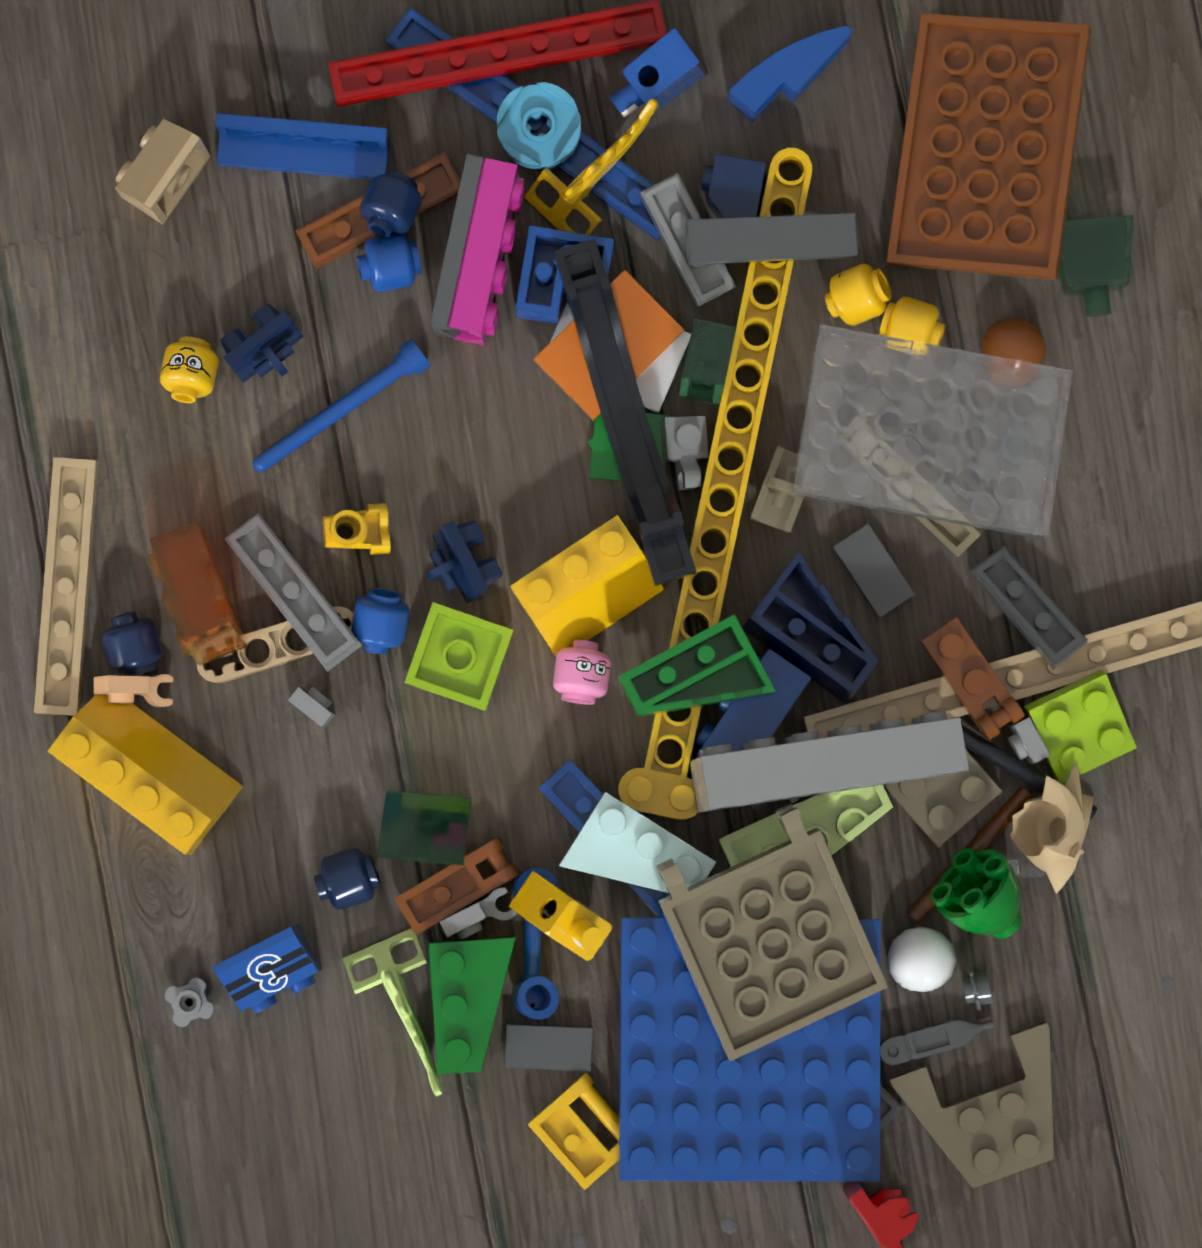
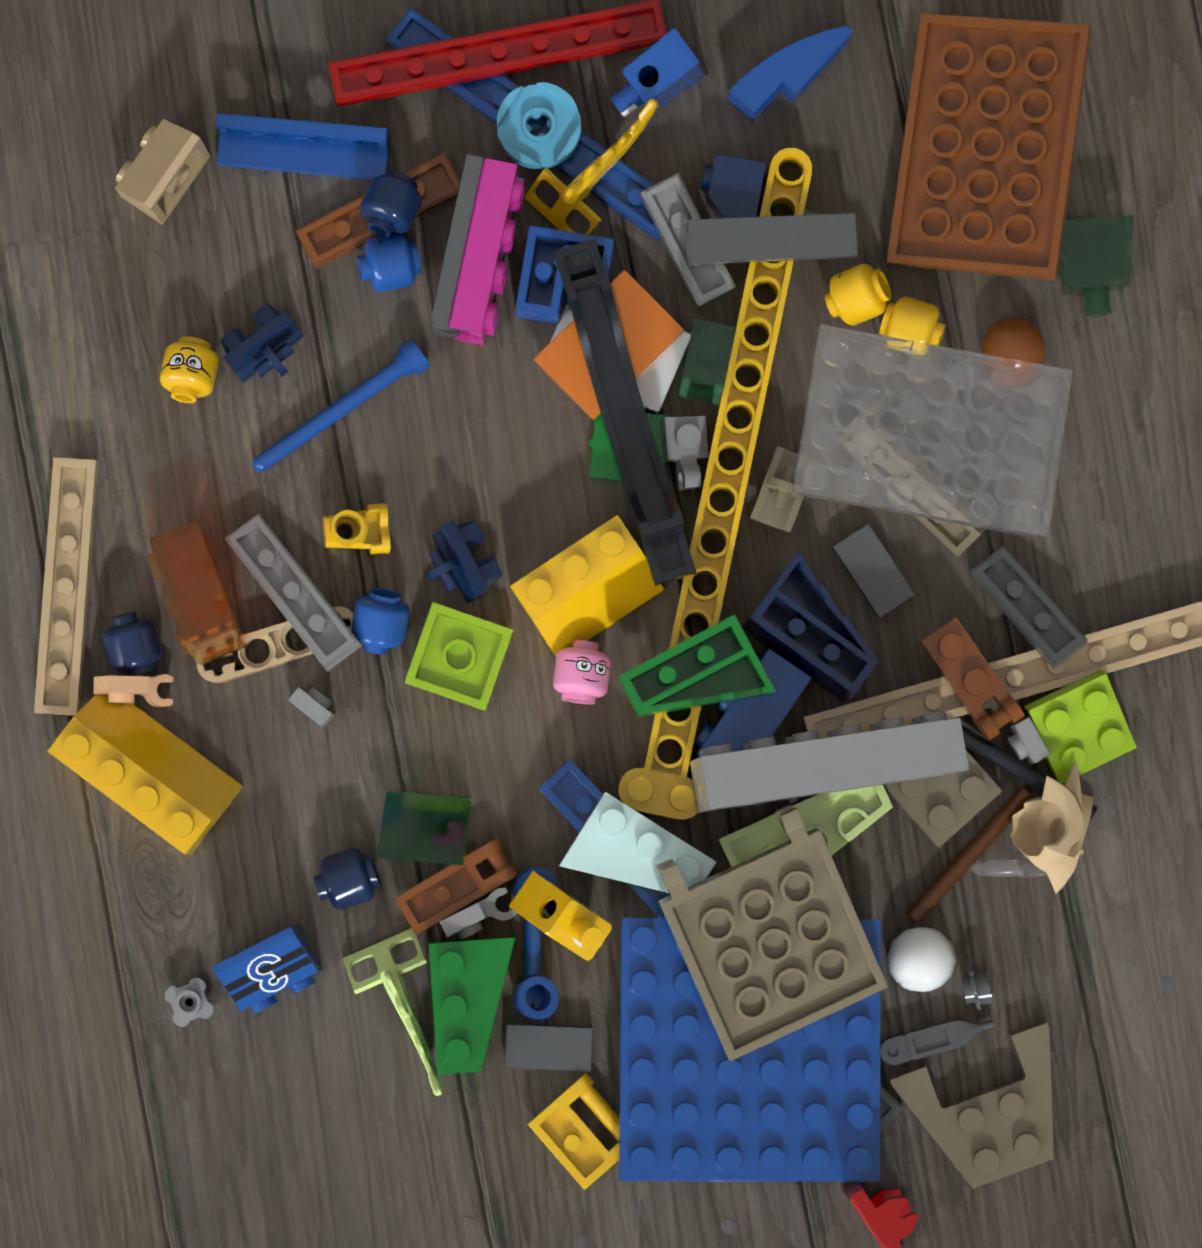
(980, 893): green piece -> none

